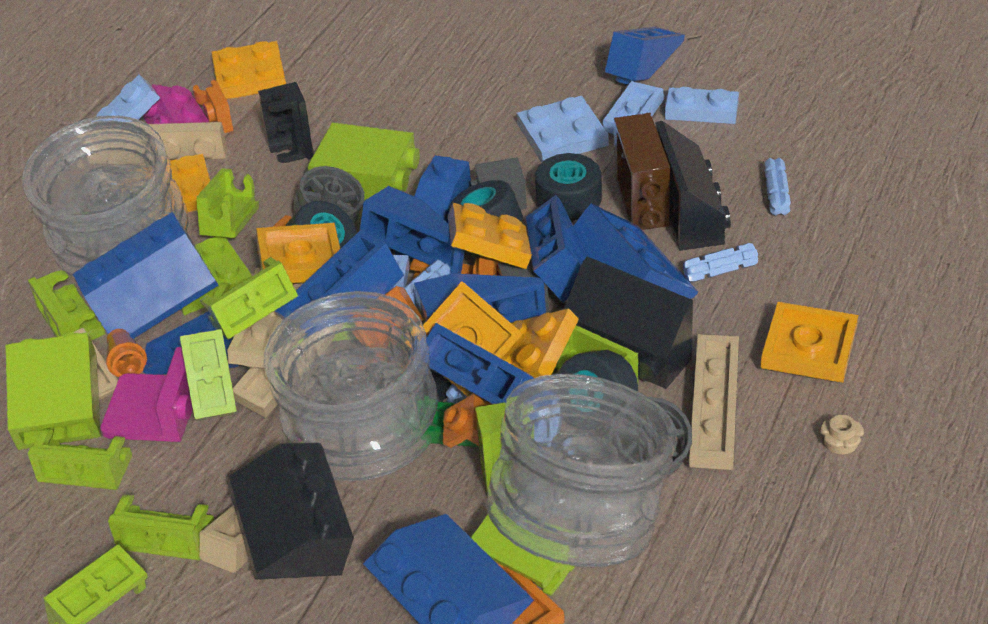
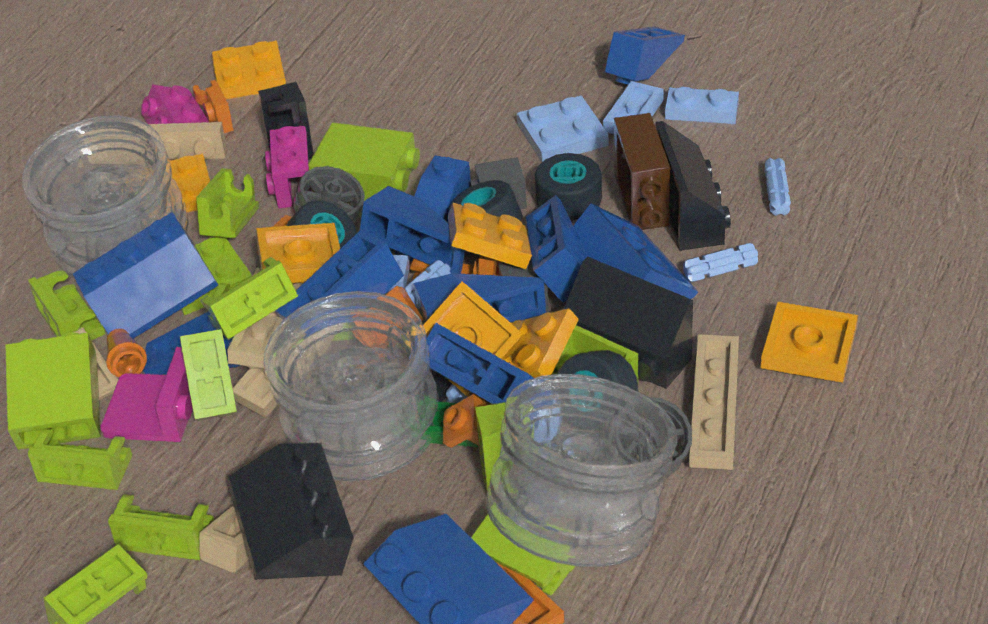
(133, 100): light blue plate -> none
(286, 161): none -> dark pink bracket
(842, 434): tan plate -> none

